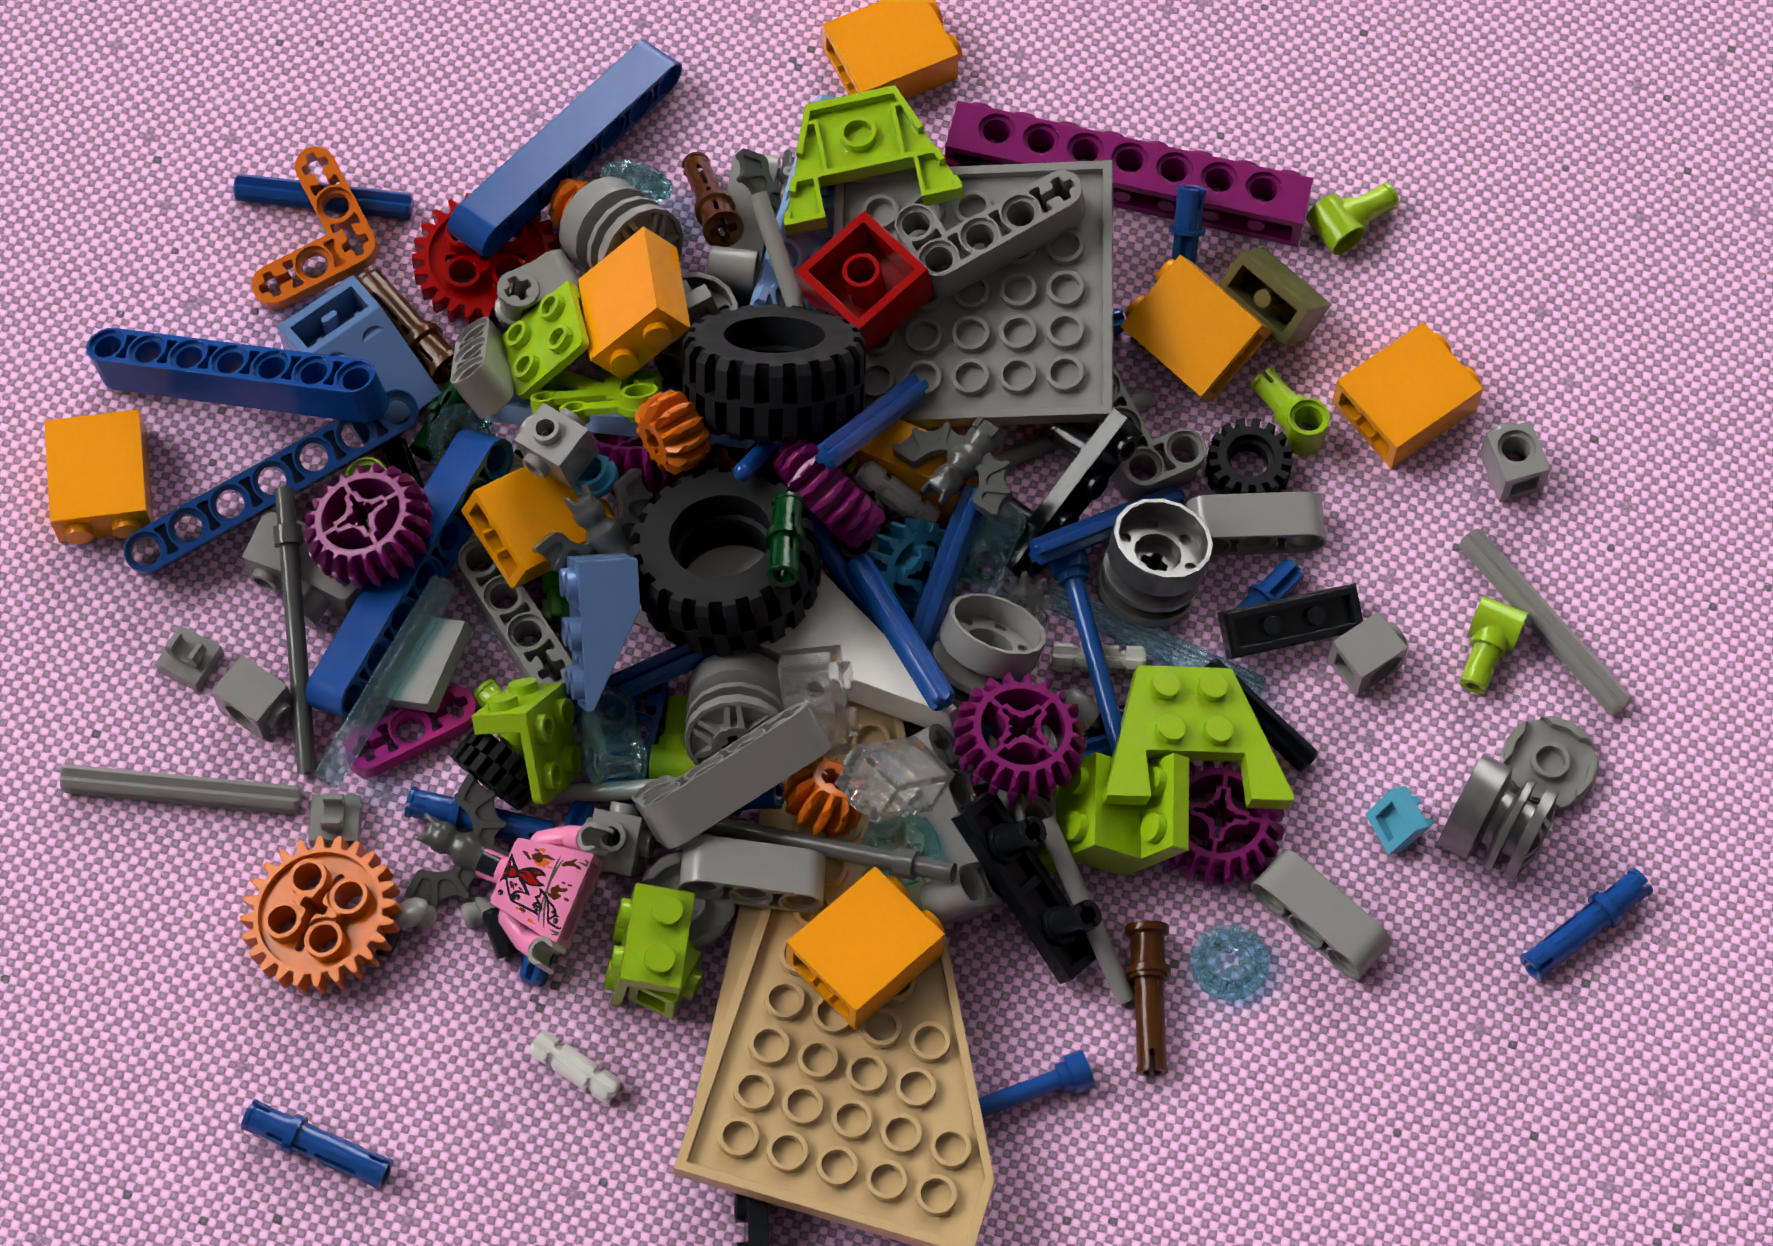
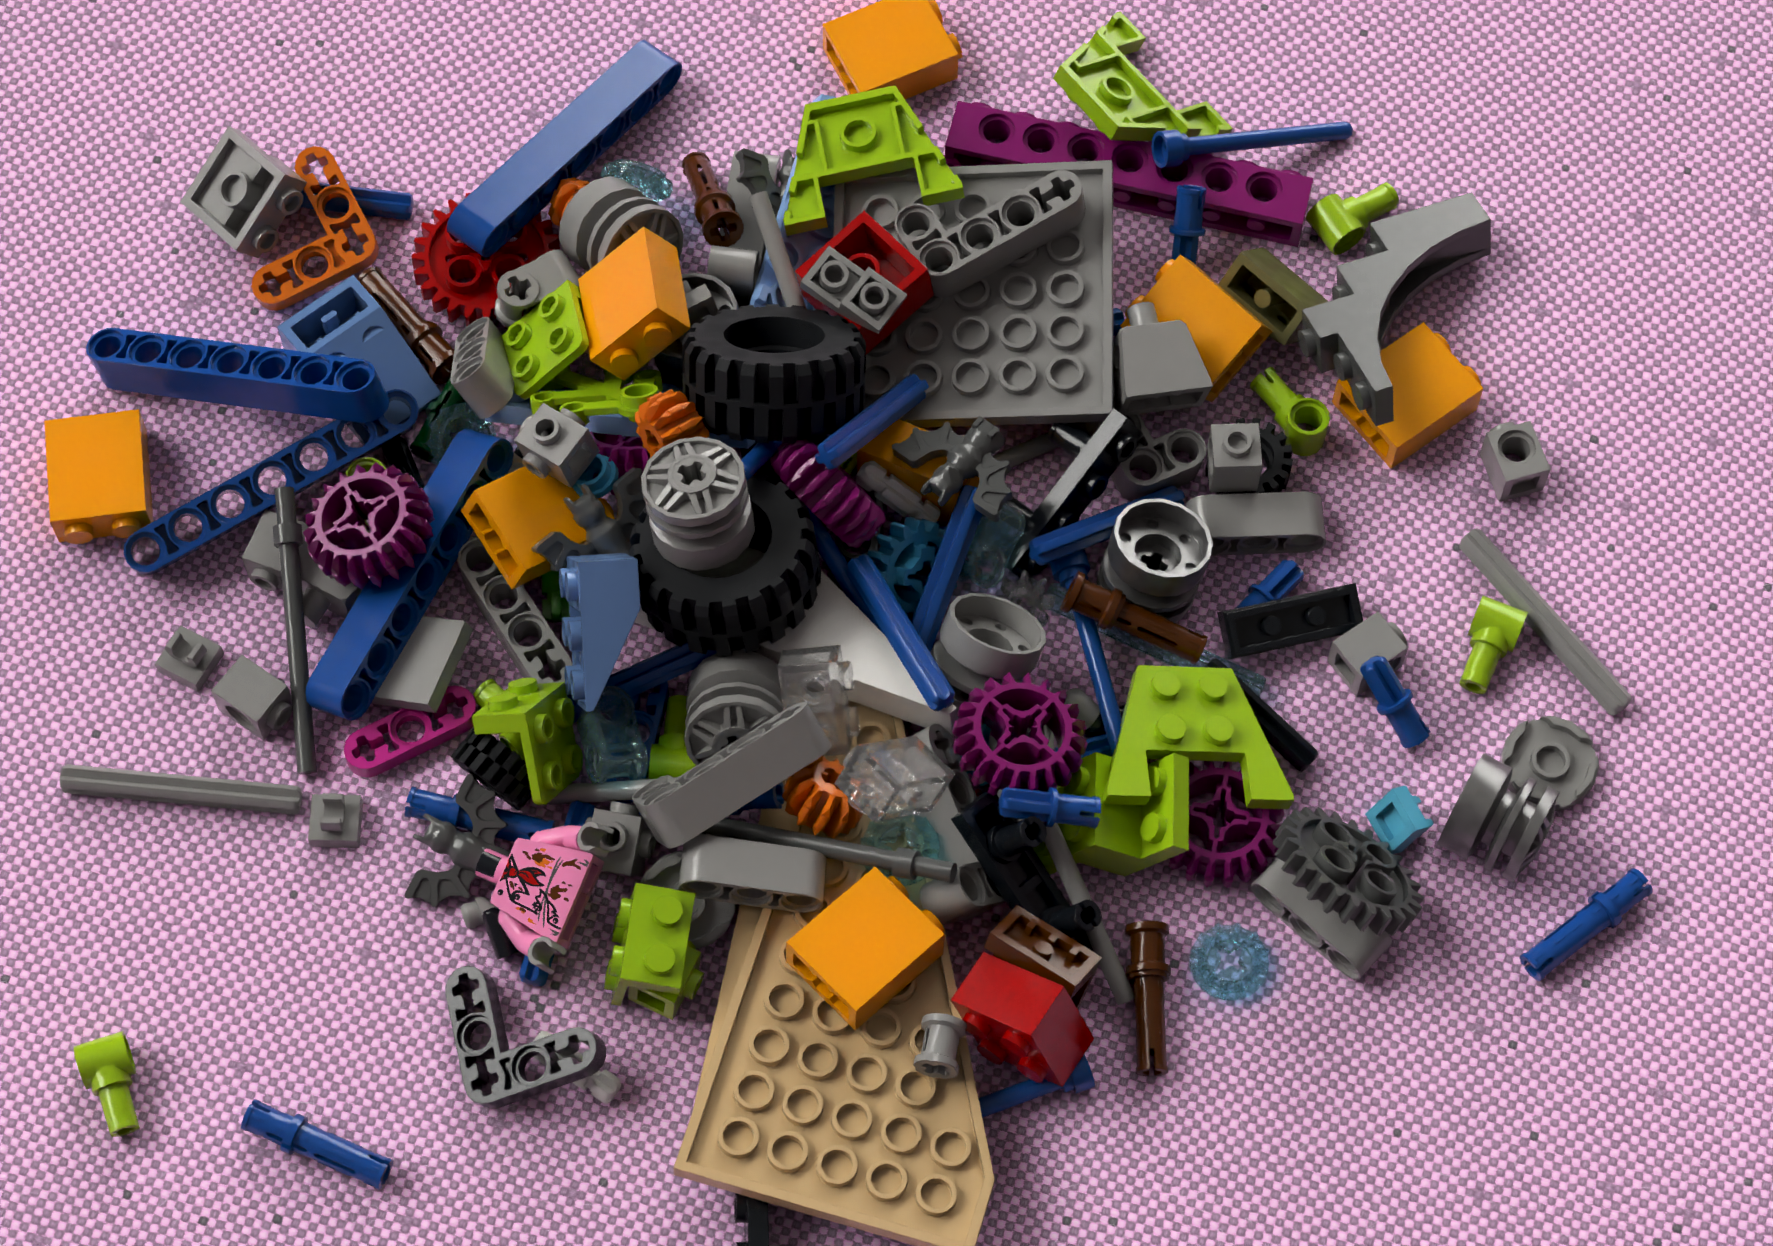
(107, 1070): none -> lime pin
(244, 194): none -> light grey plate
(284, 899): orange gear -> none
(385, 681): clear light blue axle -> none
(414, 914): light grey arm -> none
(505, 1062): none -> black beam
(698, 503): none -> light grey wheel
(785, 539): dark green pin -> none
(851, 291): none -> light grey slope
(940, 1045): none -> light grey bush
(1022, 1020): none -> red brick
(1044, 951): none -> reddish brown bracket
(1050, 807): none -> blue axle
(1066, 657): white axle -> none
(1112, 610): none -> reddish brown pin
(1120, 96): none -> lime wing
(1156, 365): none -> light grey torso
(1173, 148): none -> blue piece
(1234, 457): none -> light grey brick
(1348, 871): none -> dark grey gear
(1370, 292): none -> arch
(1394, 701): none -> blue axle

